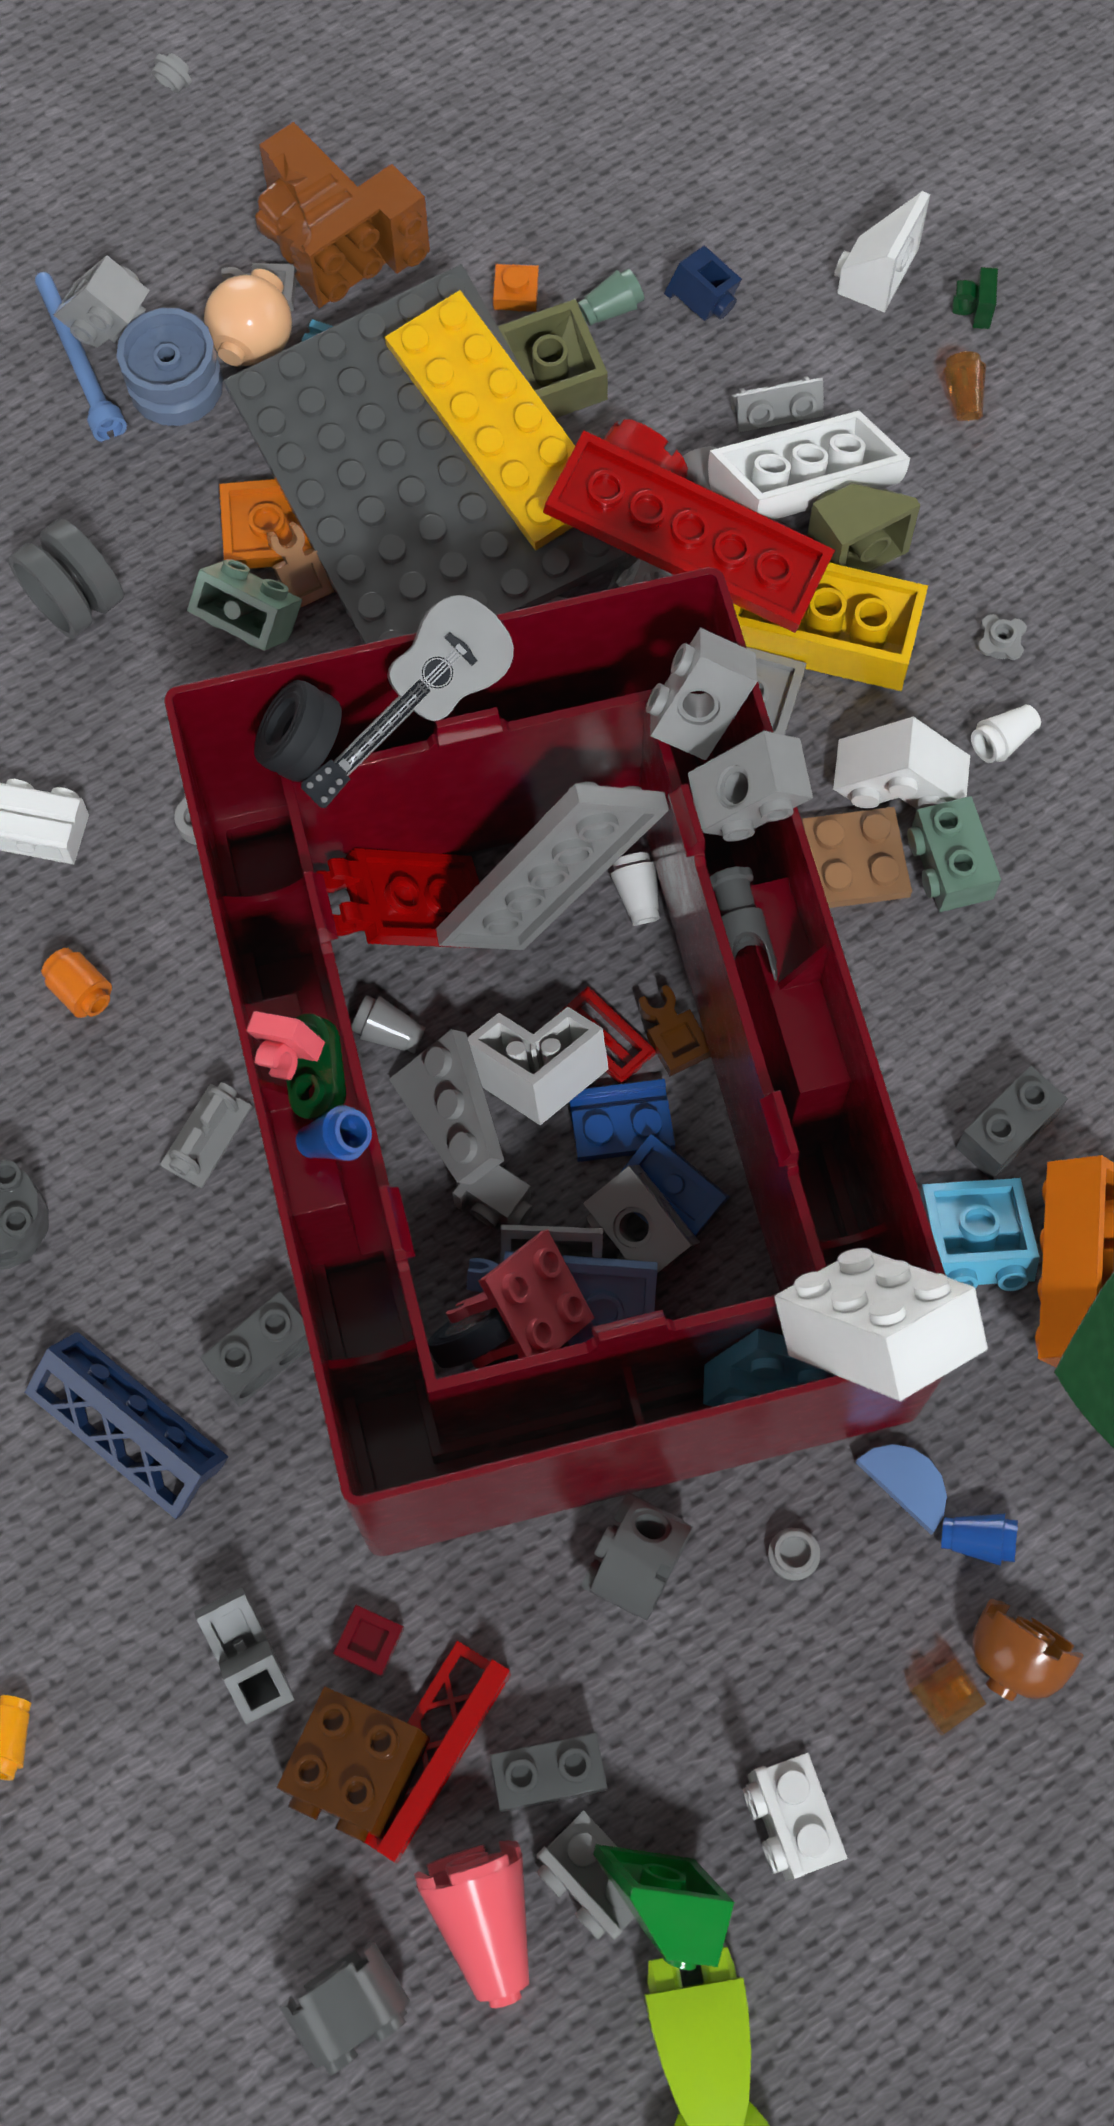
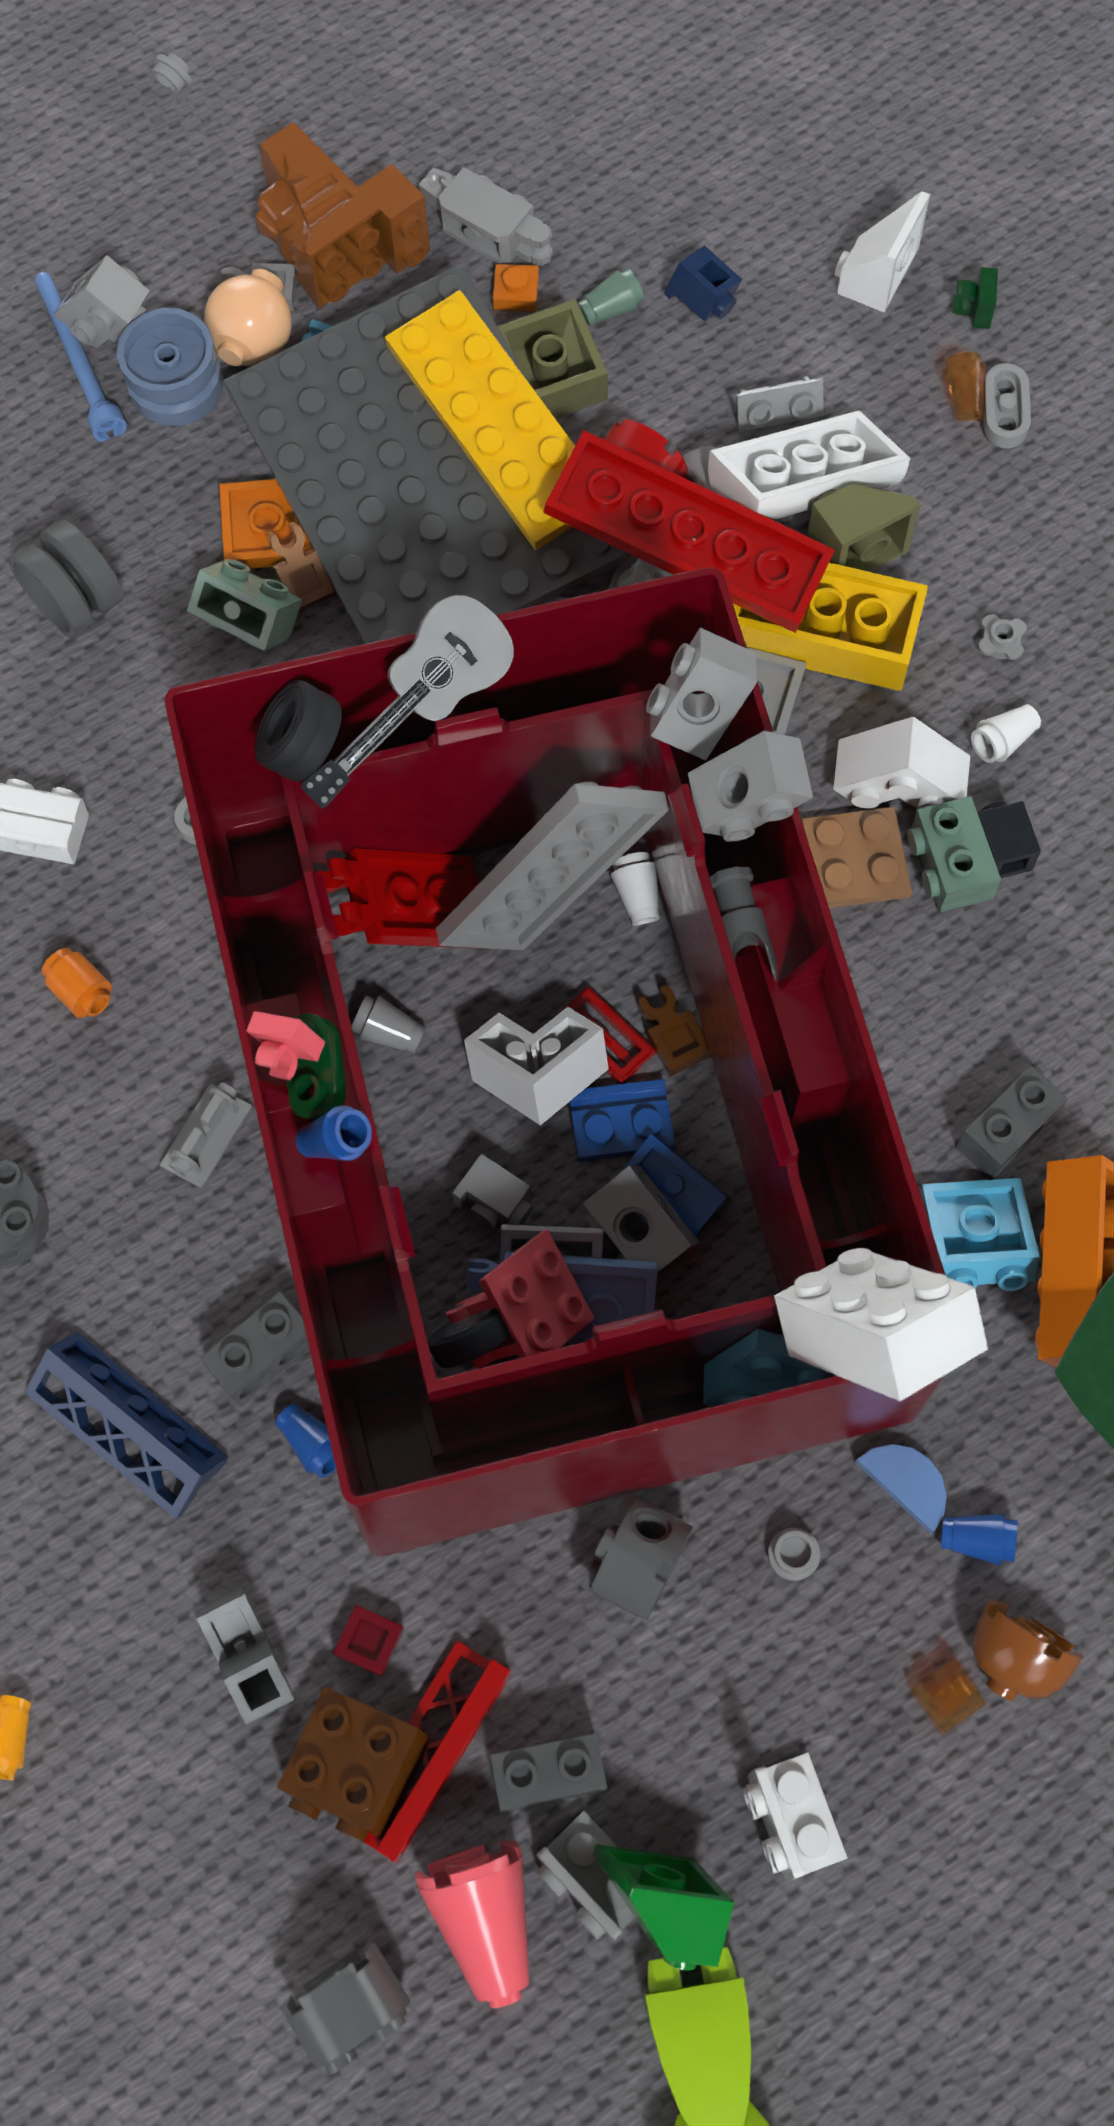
(308, 1440): none -> blue cone
(451, 1107): light grey wing -> none
(487, 217): none -> light grey hinge
(1007, 408): none -> light grey plate
(1010, 837): none -> black brick

